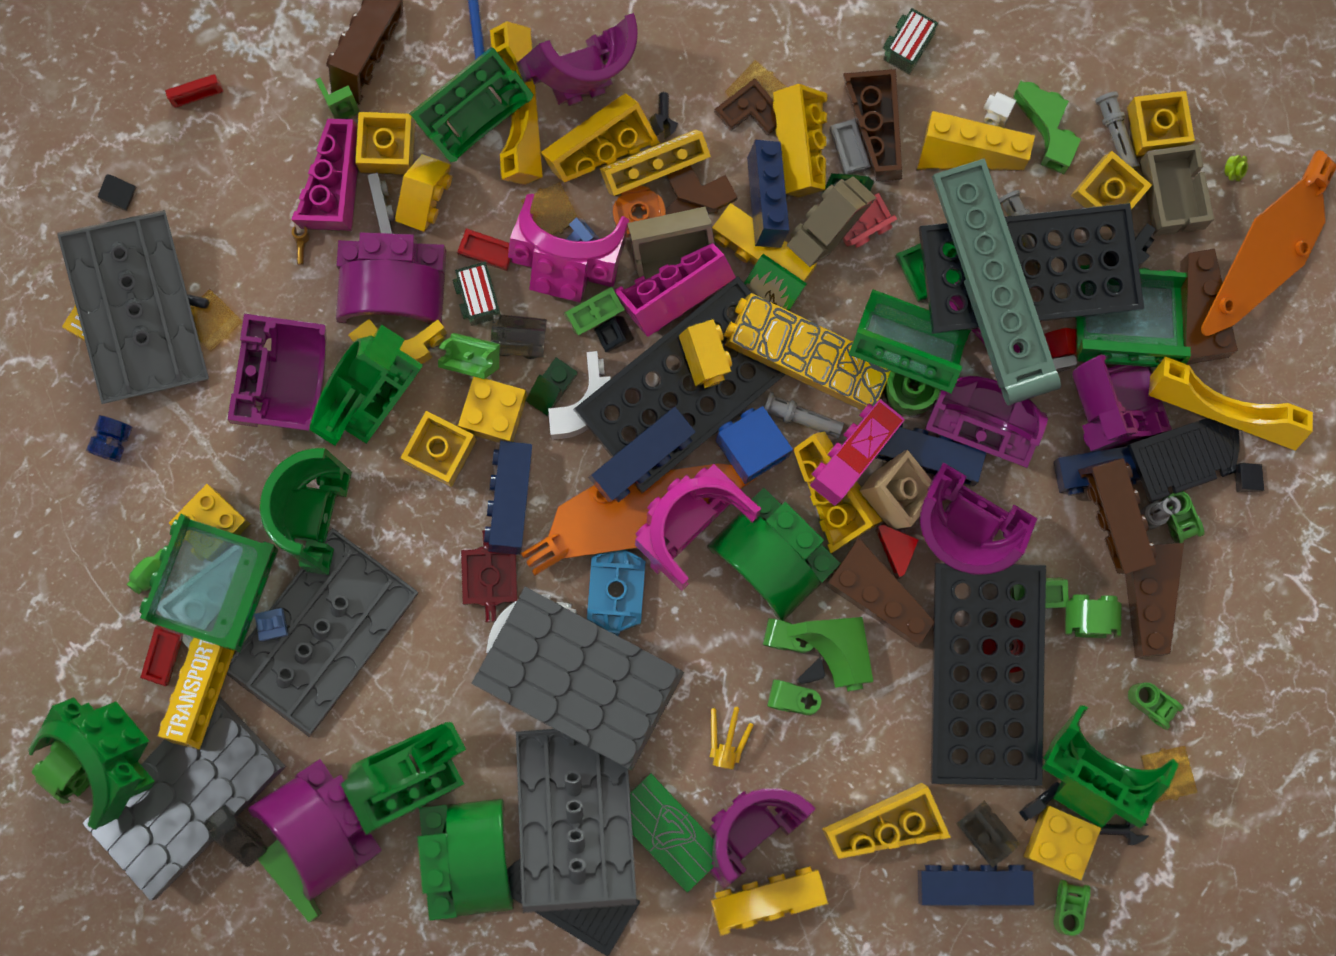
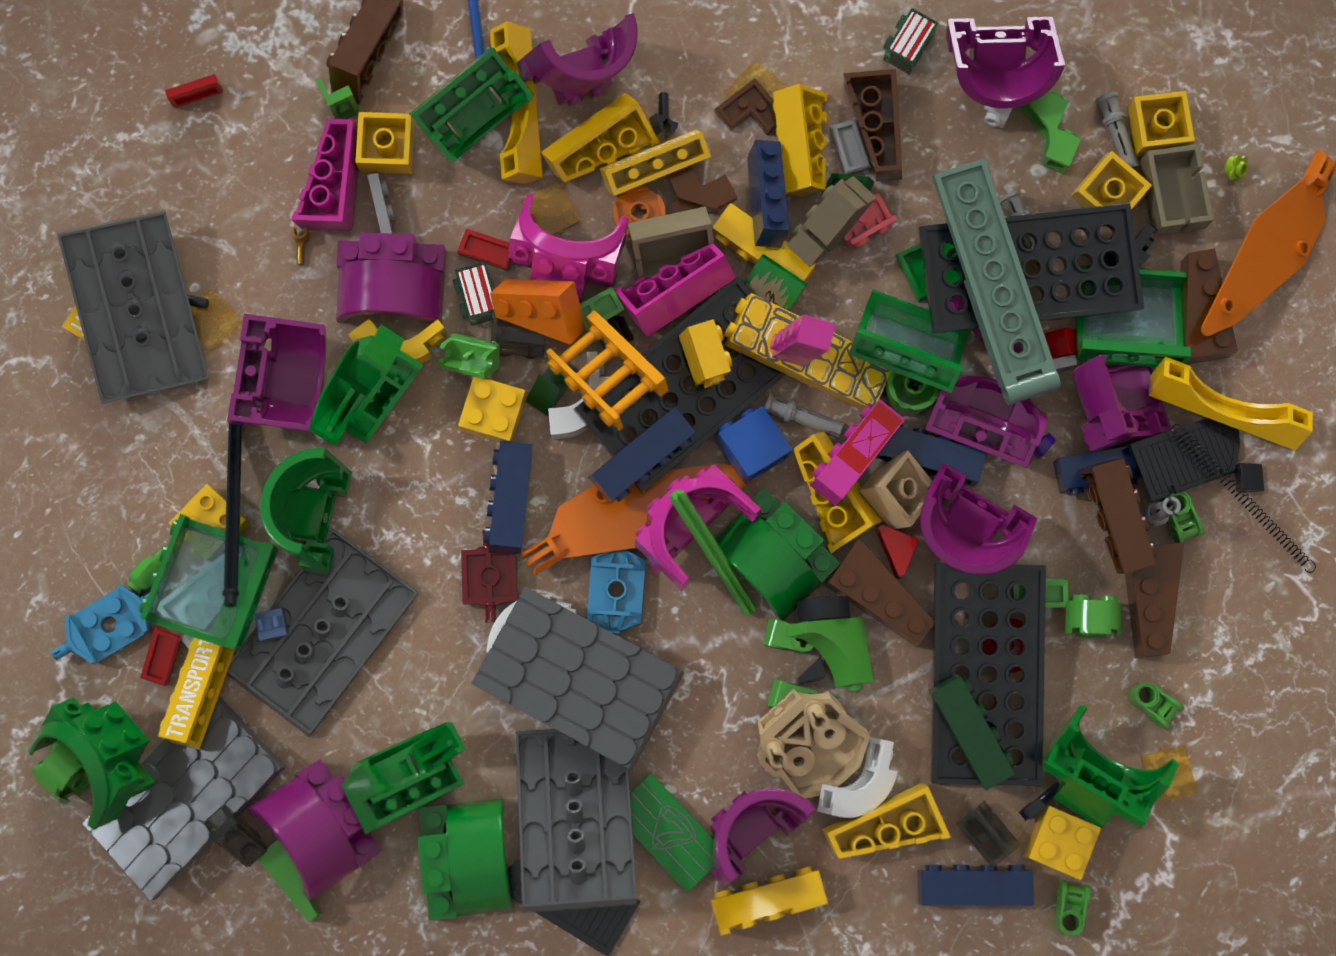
(86, 628): none -> dark azure plate
(111, 429): clear blue wheel -> none
(116, 192): black slope -> none
(232, 516): none -> black piece
(420, 192): yellow brick -> none
(438, 448): yellow brick -> none
(540, 306): none -> orange wedge
(581, 231): medium blue tile -> none
(615, 346): none -> light orange fence
(713, 552): none -> bright green axle
(726, 755): yellow plant -> none
(802, 340): none -> dark pink brick
(823, 608): none -> black tyre
(825, 757): none -> tan brick
(867, 790): none -> white arch
(959, 141): yellow wedge -> none
(971, 731): none -> dark green brick
(997, 63): none -> magenta piece
(1045, 444): none -> dark purple tile
(1123, 829): black bar -> none
(1248, 498): none -> black piece

